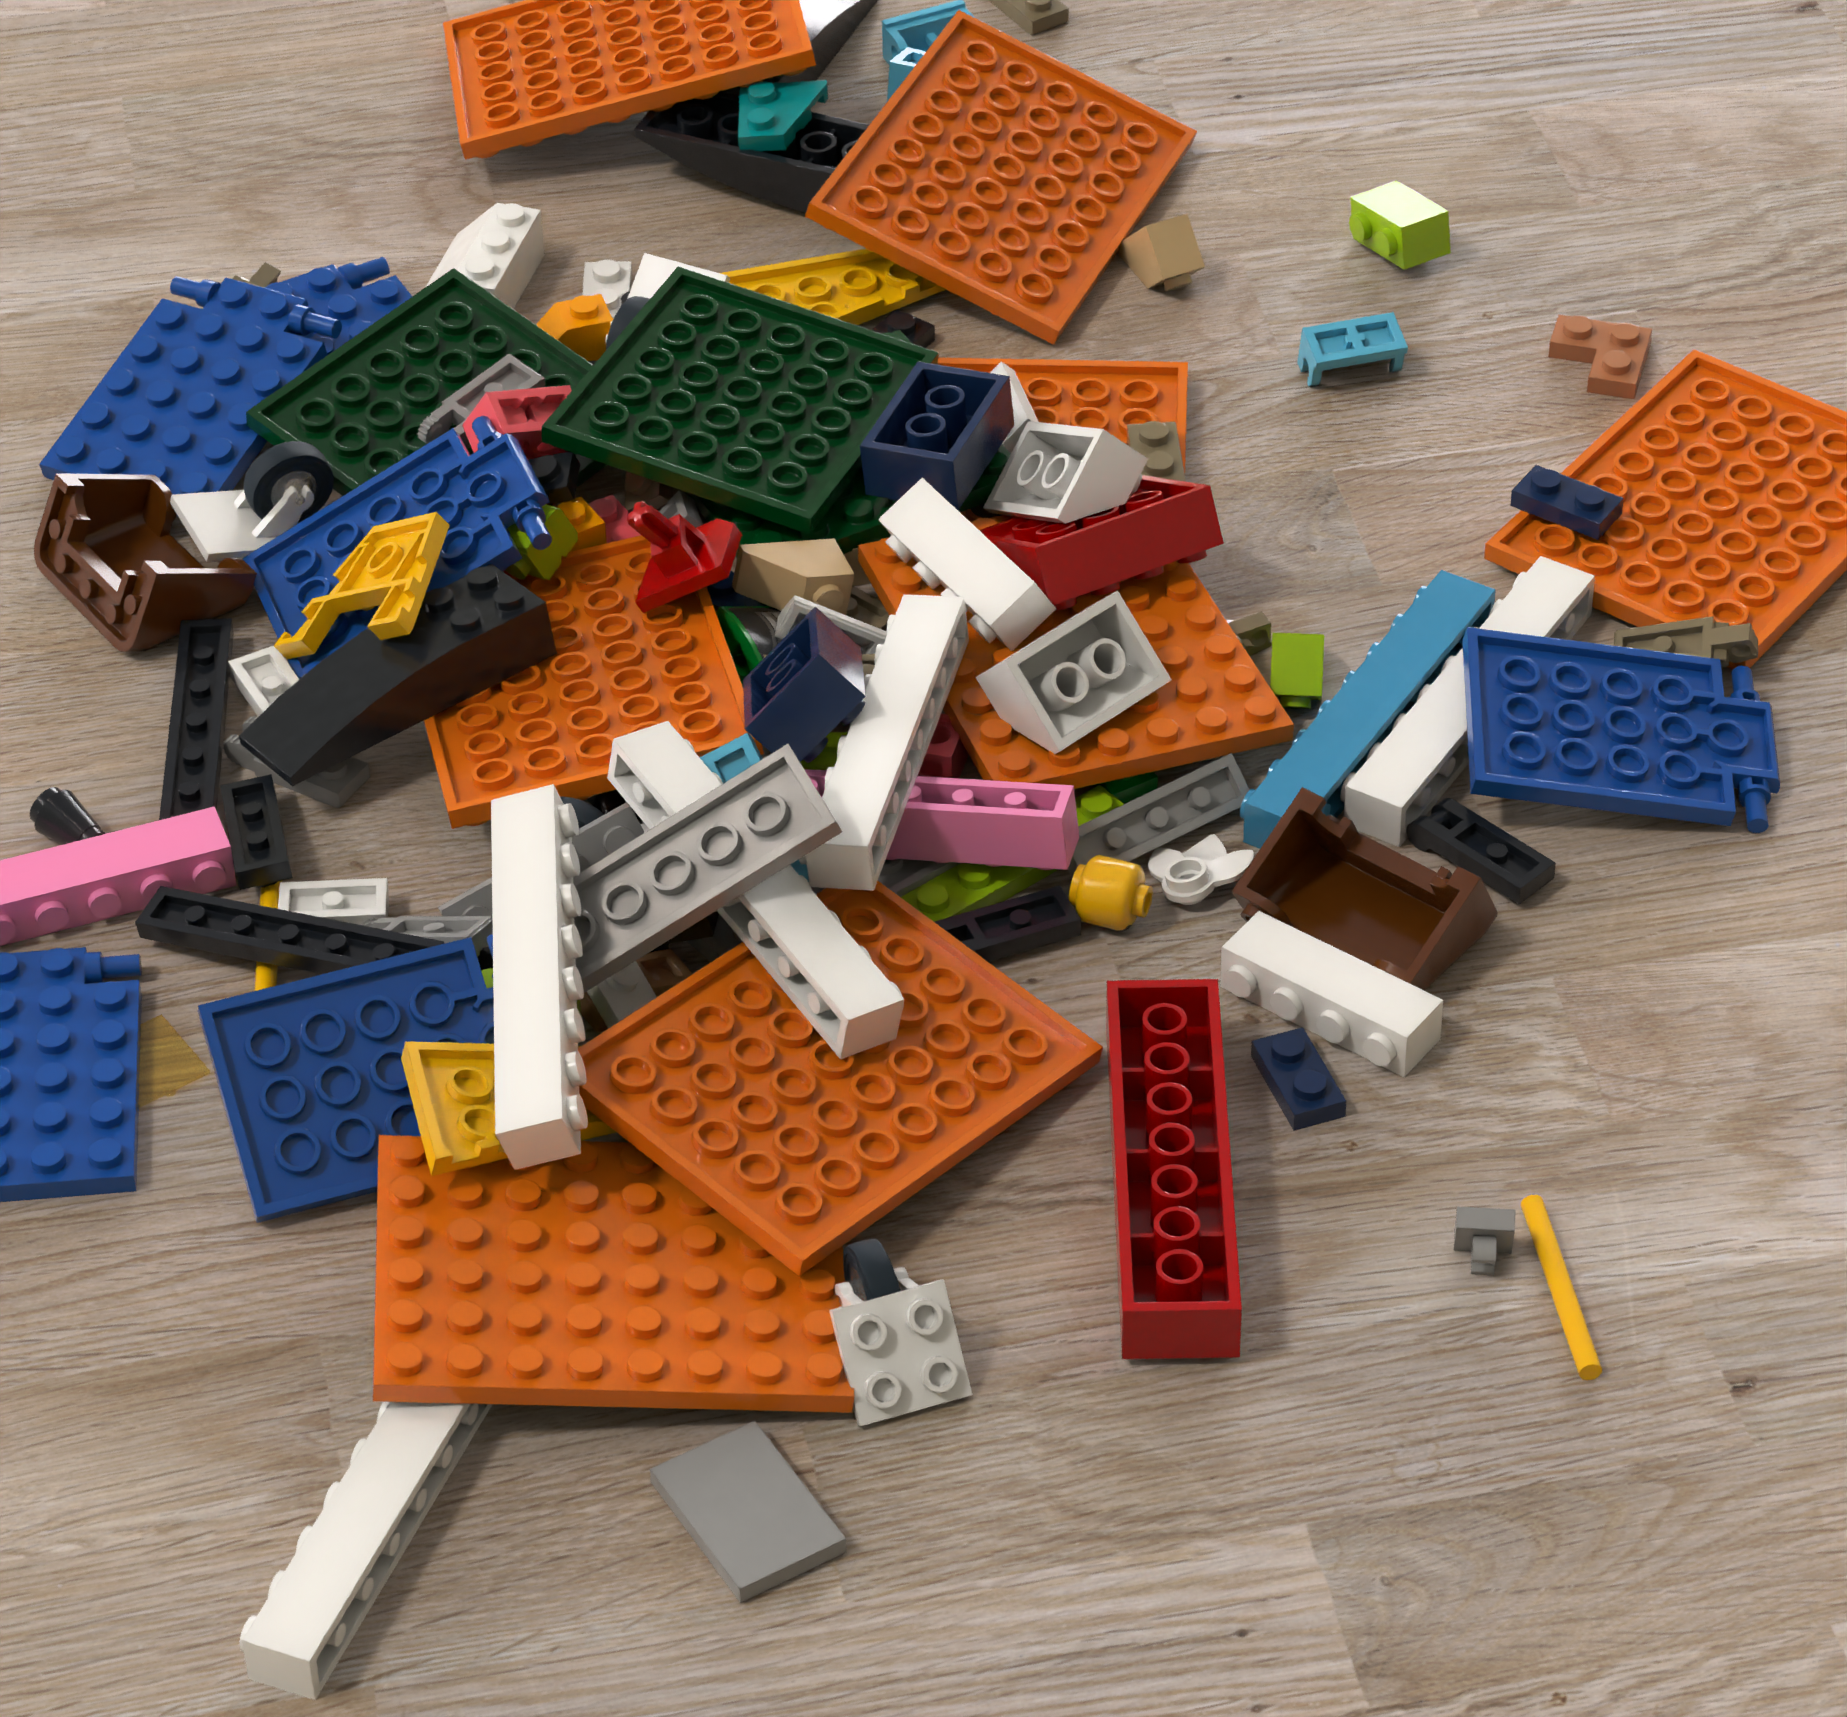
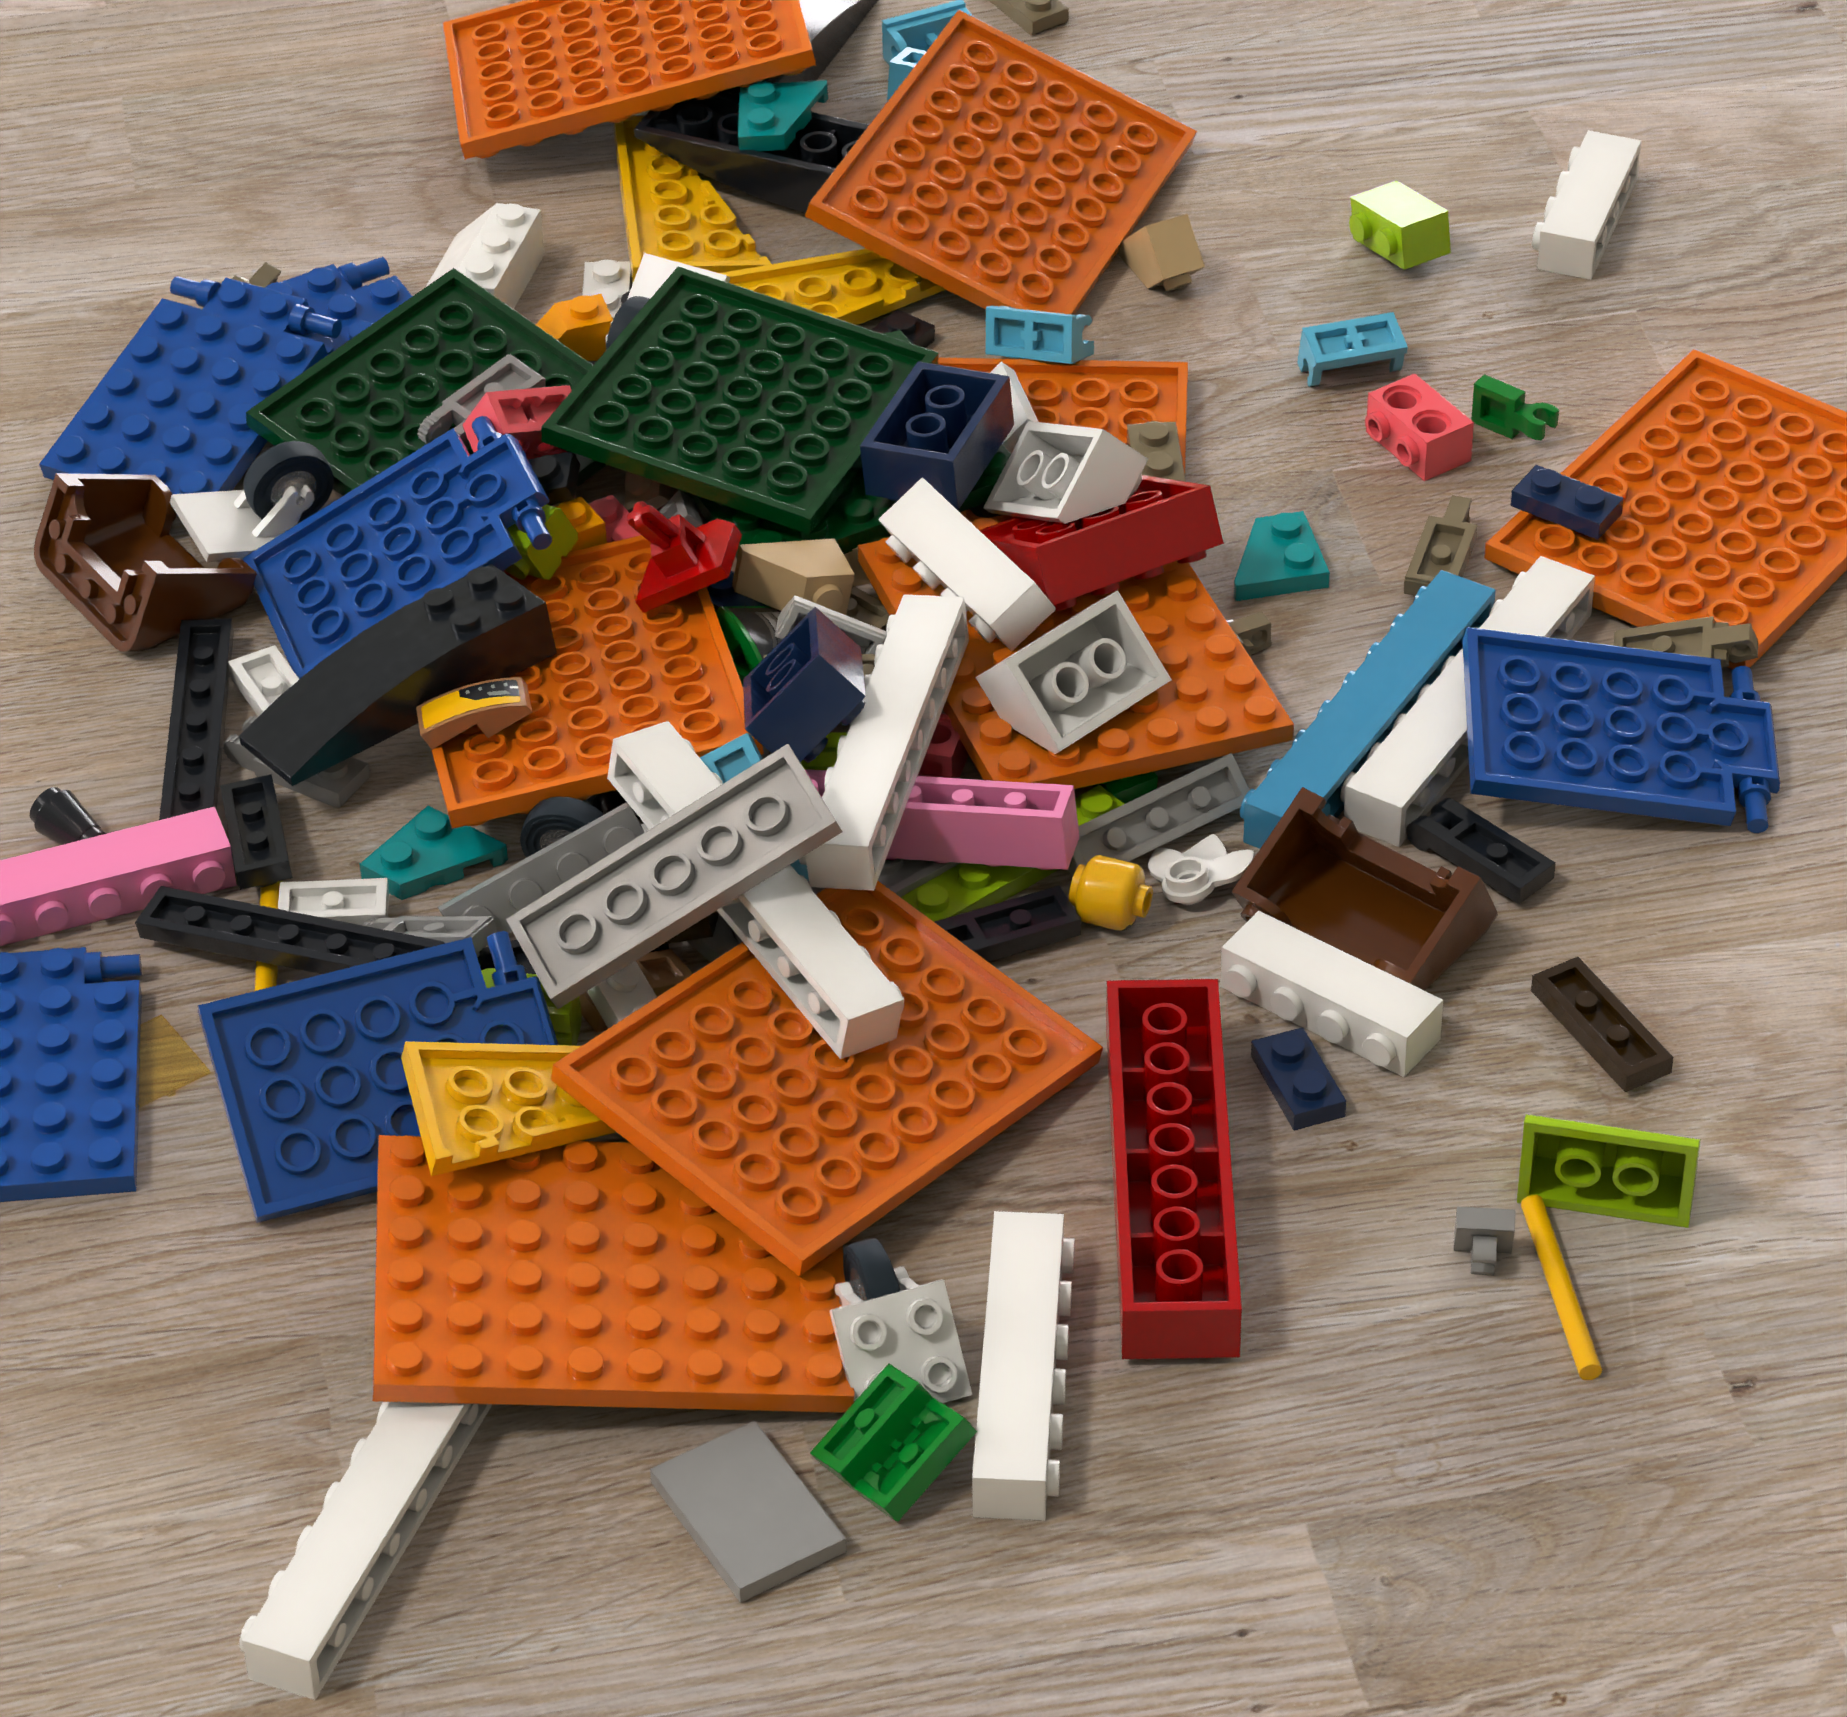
(385, 570): yellow wing -> none
(430, 854): none -> teal wing
(487, 703): none -> slope
(536, 978): white brick -> none
(676, 212): none -> yellow wing
(893, 1442): none -> green slope
(1019, 1367): none -> white brick
(1036, 335): none -> medium azure hinge
(1280, 559): none -> teal wing
(1297, 668): lime slope -> none
(1419, 427): none -> coral brick
(1442, 546): none -> dark tan hinge
(1504, 410): none -> green plate
(1587, 205): none -> white brick
(1602, 1024): none -> dark brown plate
(1608, 1170): none -> lime slope
(1613, 349): nougat plate -> none

